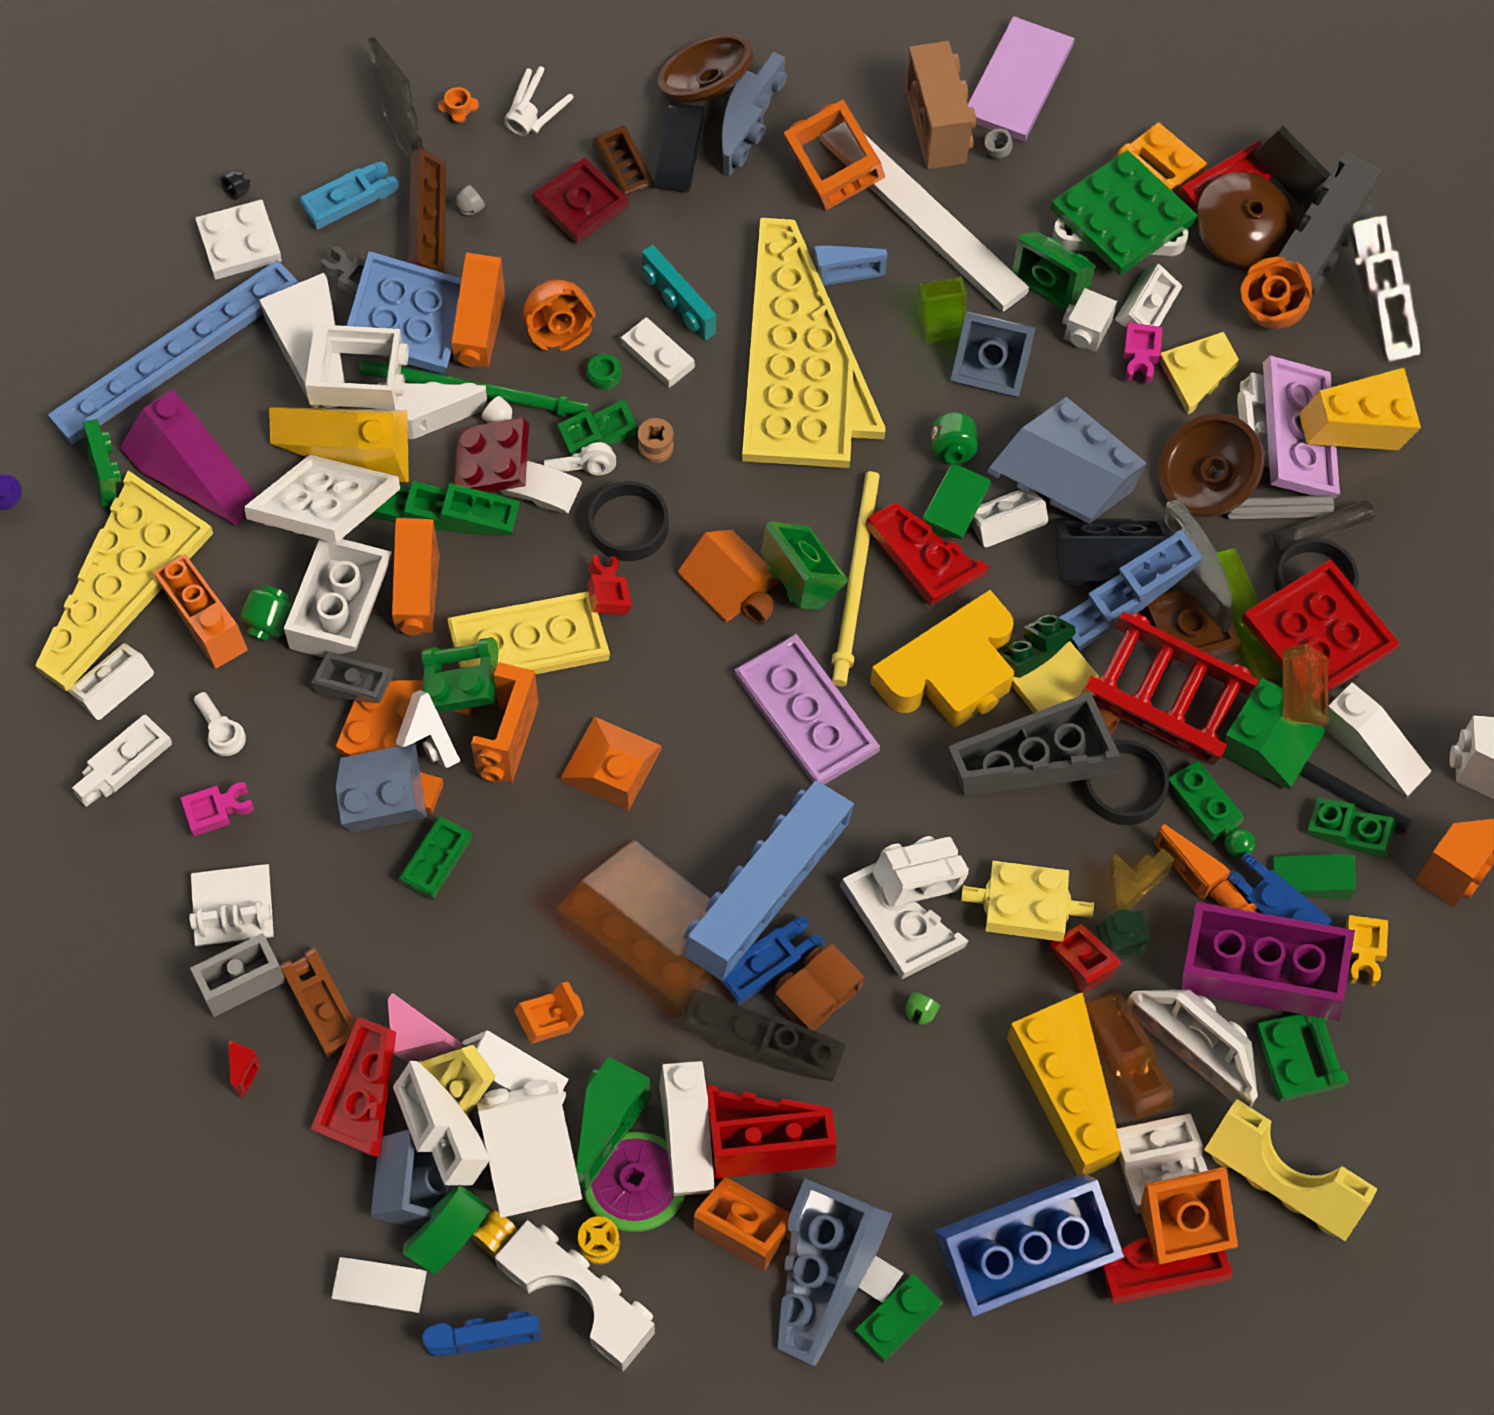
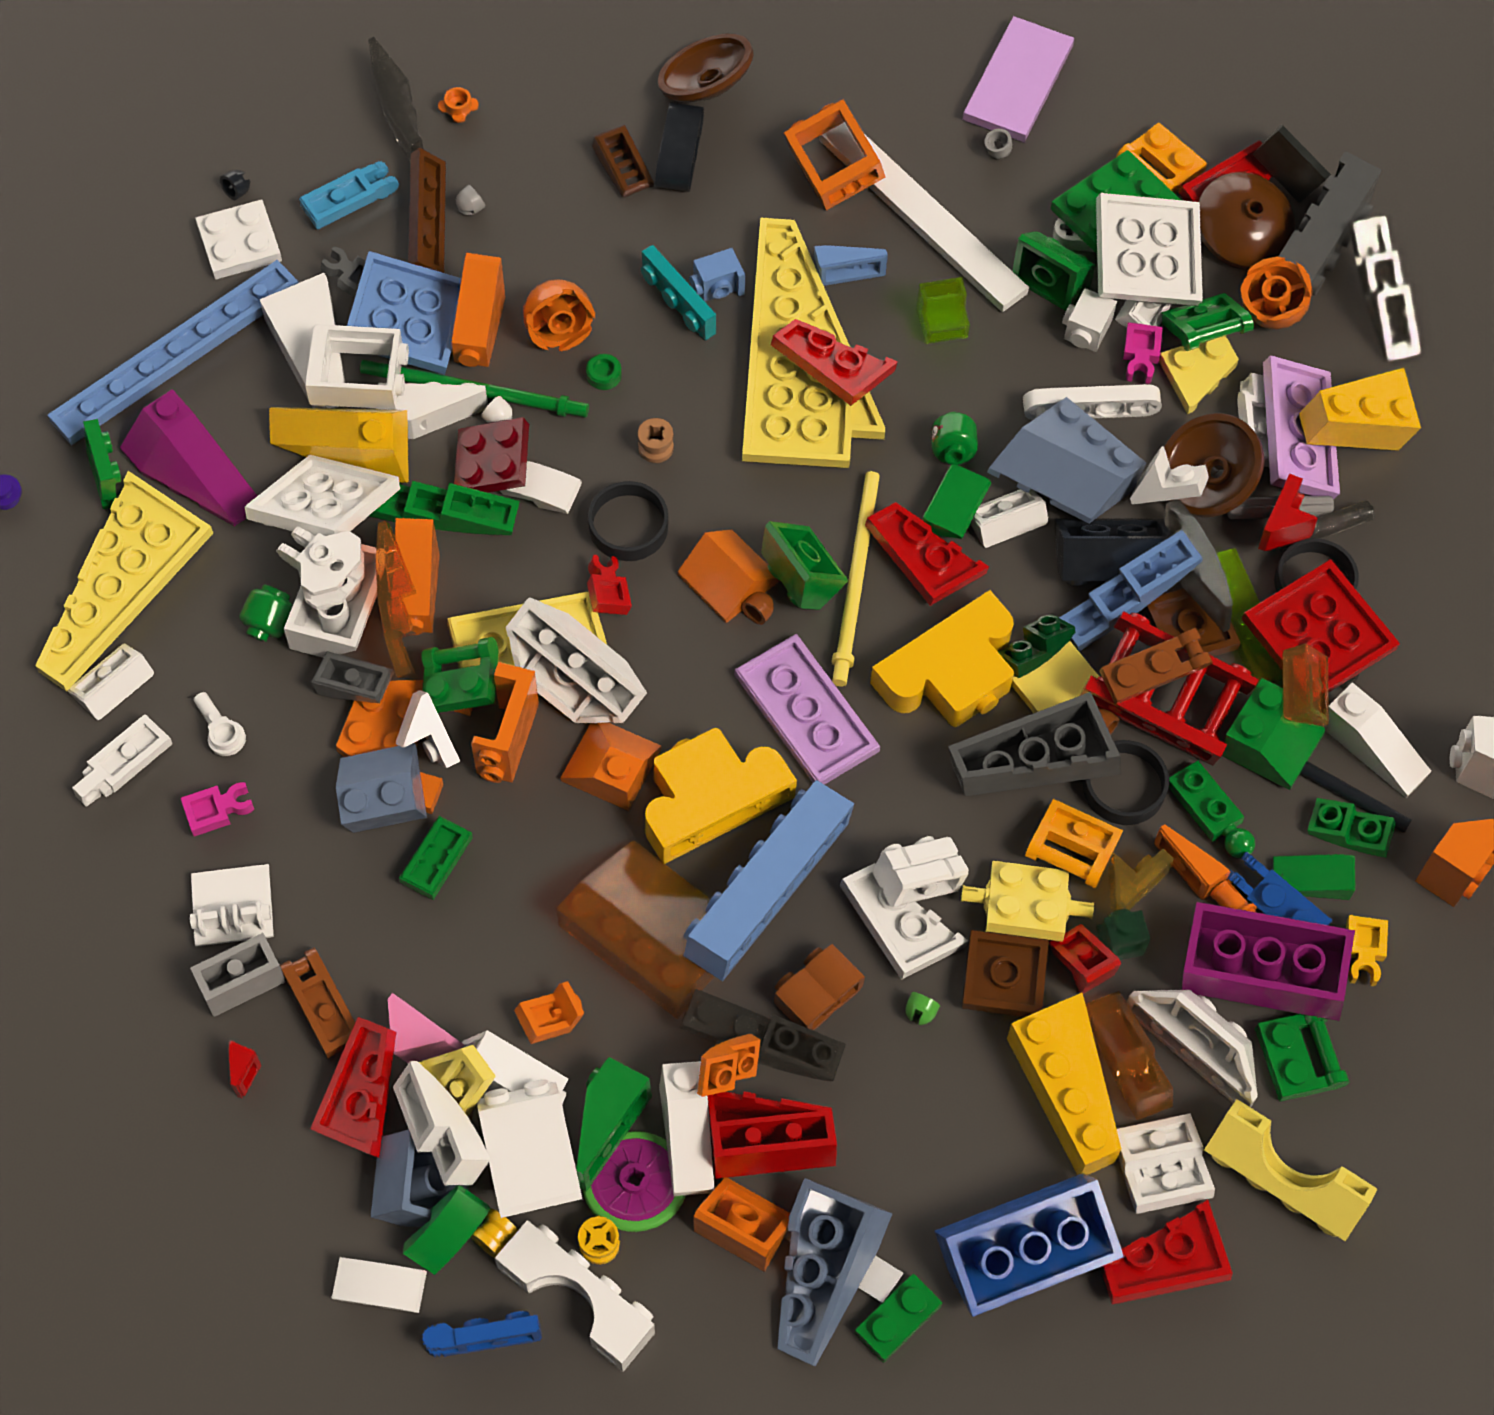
(201, 611): orange slope -> none
(326, 565): none -> white hinge
(392, 586): none -> clear orange slope
(523, 114): white plant -> none
(573, 665): none -> white wedge
(580, 200): dark red plate -> none
(595, 459): white plate -> none
(606, 426): green slope -> none
(657, 352): white plate -> none
(711, 792): none -> yellow brick
(718, 275): none -> medium blue brick
(727, 1063): none -> orange slope
(745, 111): sand blue slope -> none
(769, 960): blue hinge -> none
(840, 368): none -> red wing
(939, 104): medium nougat brick -> none
(993, 354): sand blue slope -> none
(1005, 974): none -> reddish brown plate
(1079, 834): none -> light orange plate
(1097, 400): none -> white beam
(1149, 249): none -> white plate
(1154, 666): none -> dark orange plate
(1163, 483): none -> white slope
(1189, 1215): orange slope -> none
(1207, 321): none -> green plate
(1286, 521): none -> red slope

